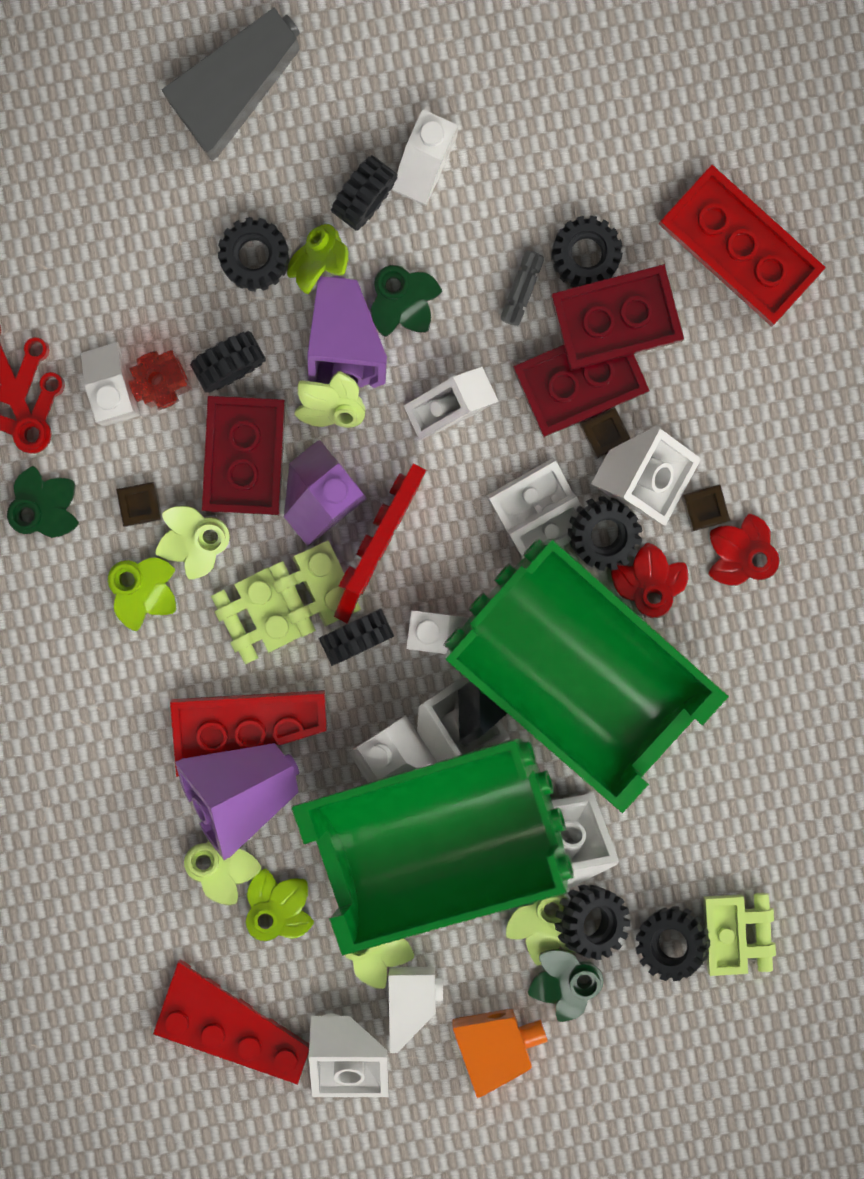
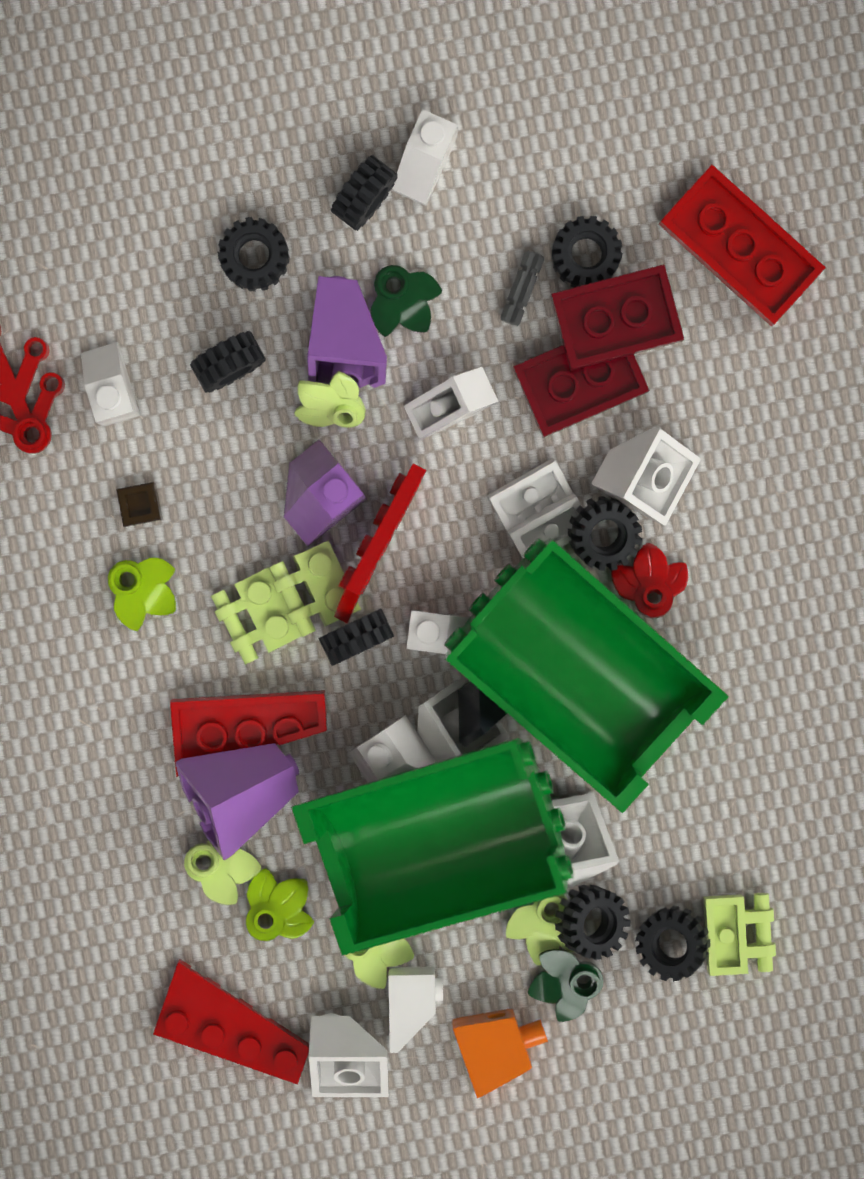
(48, 502): dark green plate -> none
(172, 383): clear red brick -> none
(187, 542): yellowish green plate -> none
(232, 80): dark grey slope -> none
(243, 455): dark red plate -> none
(320, 253): lime plate -> none
(605, 432): dark brown tile -> none
(705, 508): dark brown tile -> none
(738, 549): red plate -> none

